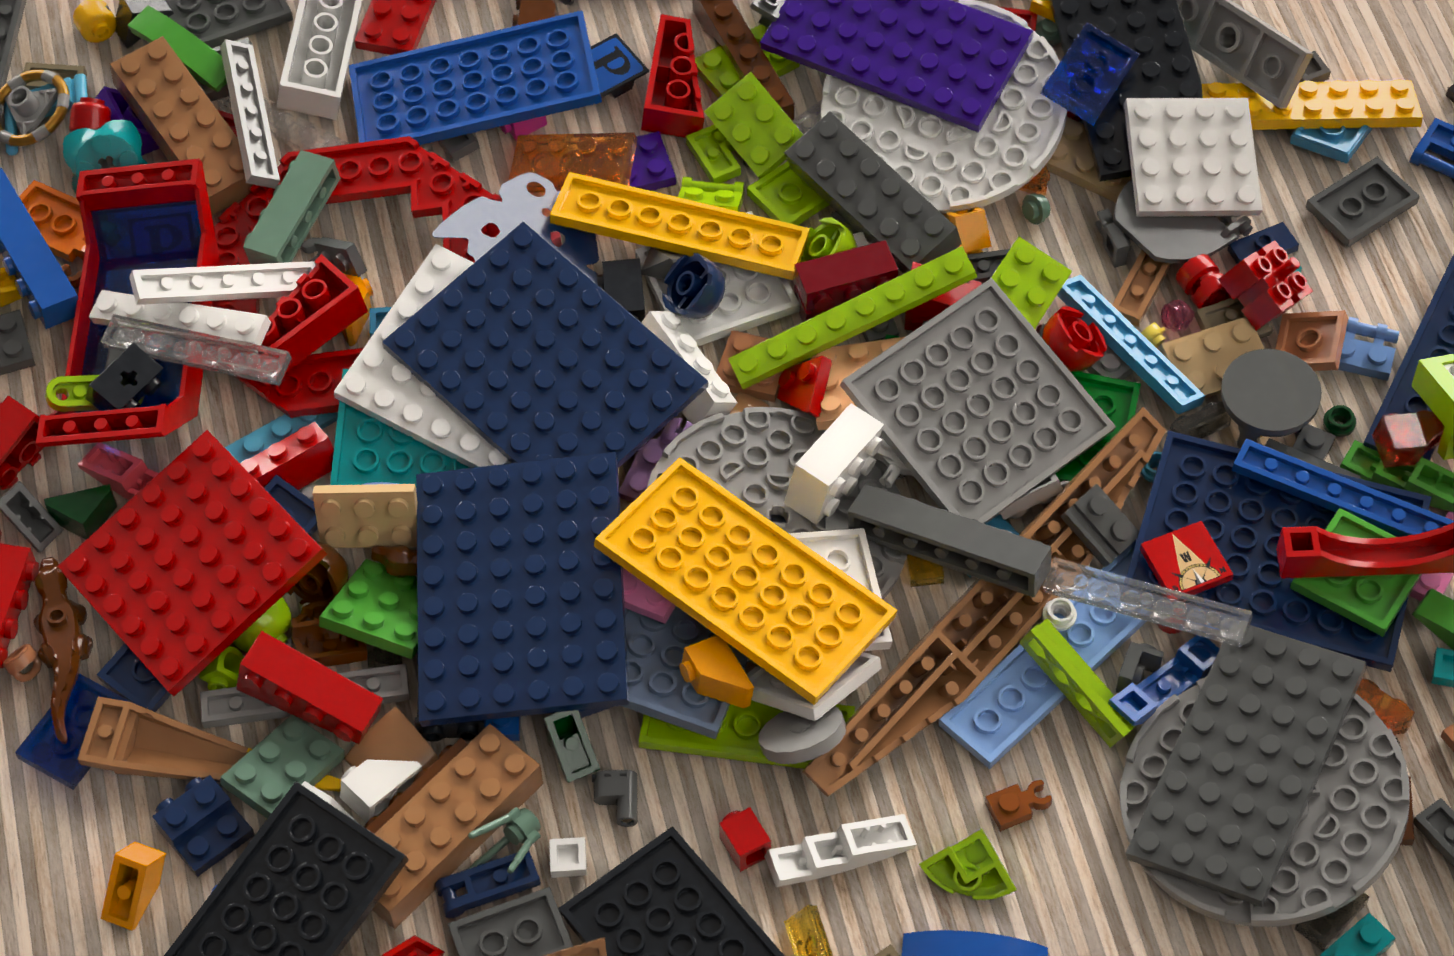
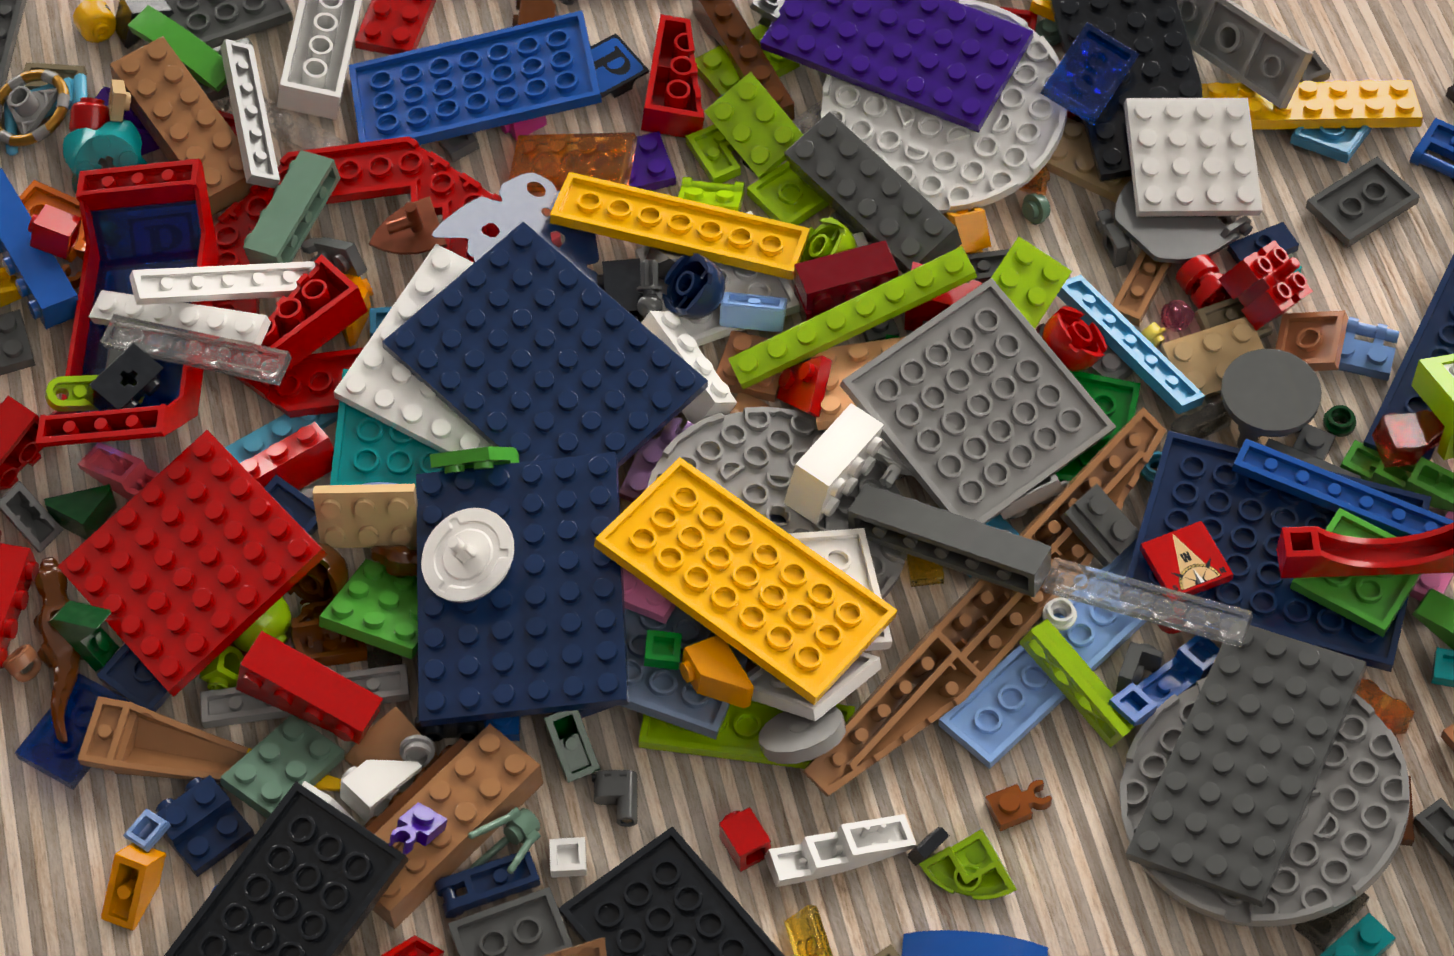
(54, 231): none -> red brick
(82, 630): none -> dark green slope
(118, 100): none -> tan plate
(147, 830): none -> medium blue slope
(409, 230): none -> copper shield
(417, 825): none -> dark purple plate
(418, 749): none -> light grey plate
(467, 555): none -> white piece
(476, 458): none -> bright green plate
(649, 287): none -> dark grey axle
(662, 649): none -> green plate
(753, 312): none -> light blue slope
(927, 845): none -> black tile

